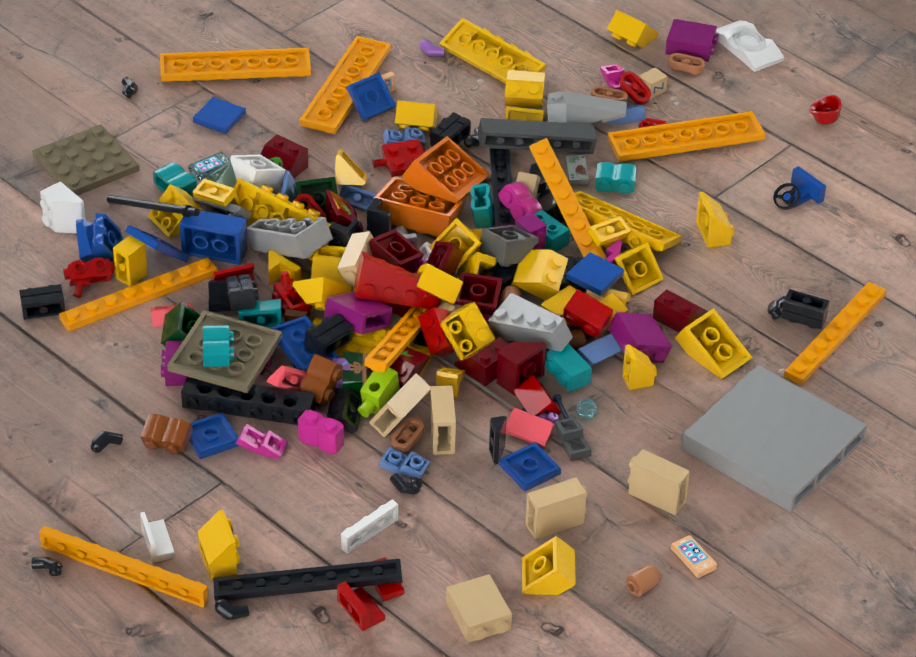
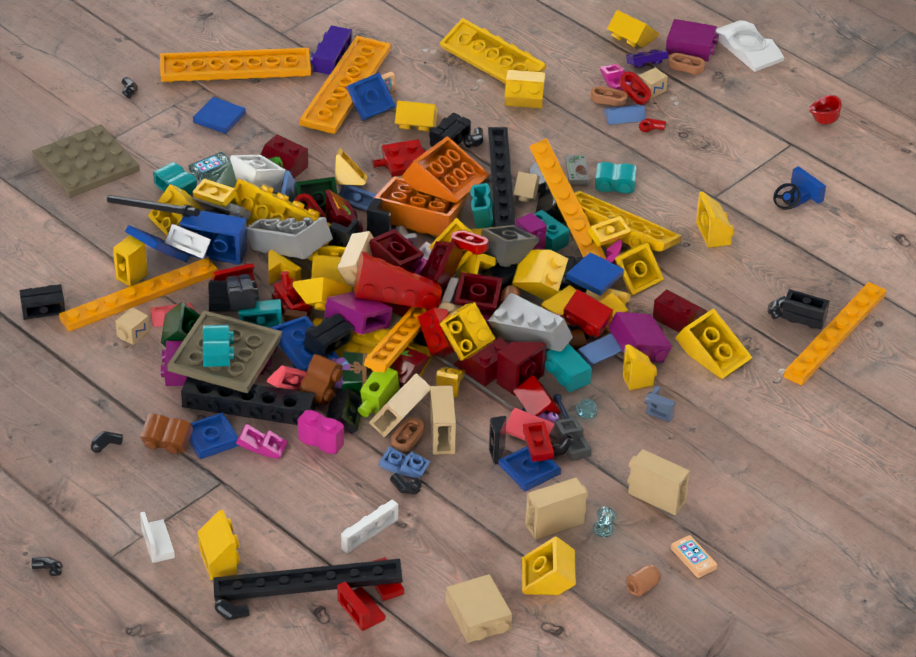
(61, 208): white slope -> none
(83, 274): red brick -> none
(97, 238): blue piece -> none
(124, 566): light orange plate -> none
(132, 326): none -> tan brick
(188, 241): none -> white panel
(331, 49): none -> dark purple brick
(395, 136): medium blue slope -> none
(430, 50): medium lavender arm -> none
(439, 283): yellow panel -> none
(470, 242): none -> red plate
(518, 200): dark pink brick -> none
(522, 134): dark grey brick -> none
(525, 114): yellow panel -> none
(538, 441): none -> red plate
(562, 447): none -> black arm
(582, 108): light grey wedge -> none
(605, 522): none -> clear light blue bush
(654, 56): none -> dark purple plate
(659, 406): none -> sand blue bracket
(685, 136): light orange plate -> none
(773, 437): light grey brick -> none

